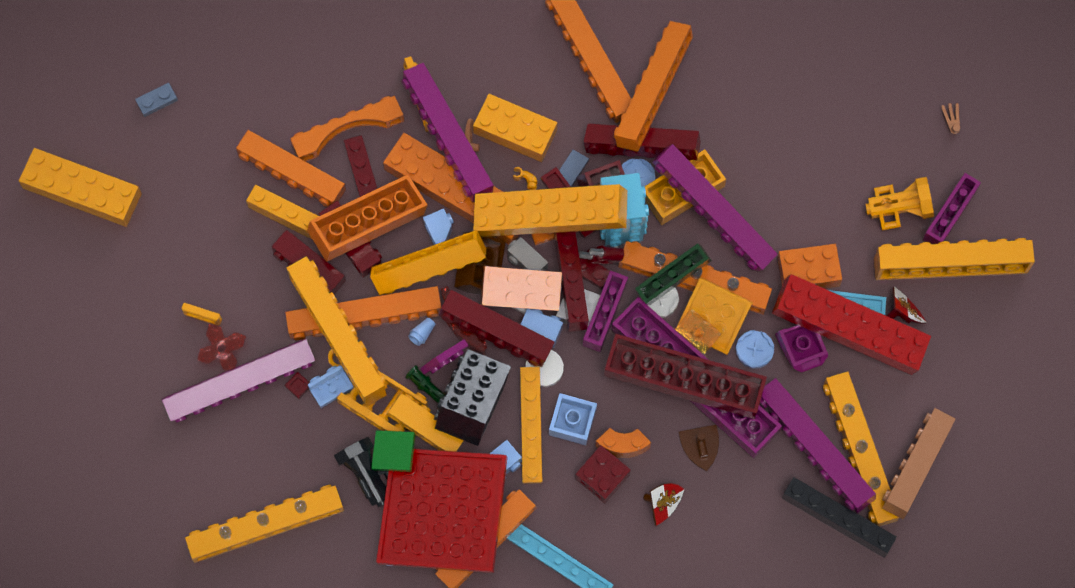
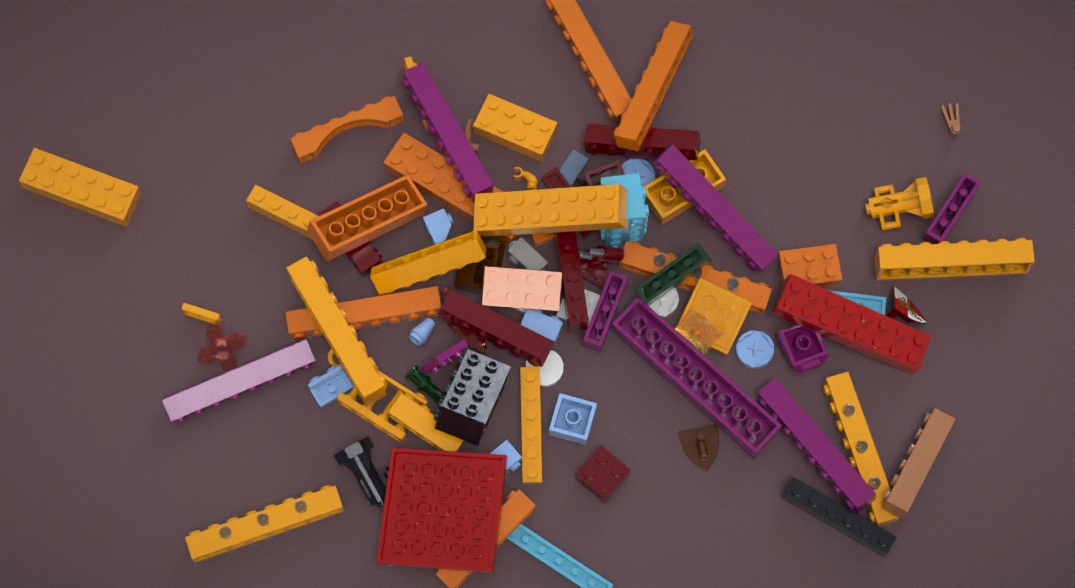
(156, 99): sand blue plate -> none
(290, 169): orange brick -> none
(292, 250): dark red brick -> none
(297, 385): dark red tile -> none
(360, 165): dark red plate -> none
(393, 451): green tile -> none
(624, 445): orange brick -> none
(664, 500): shield -> none
(685, 376): dark red brick -> none

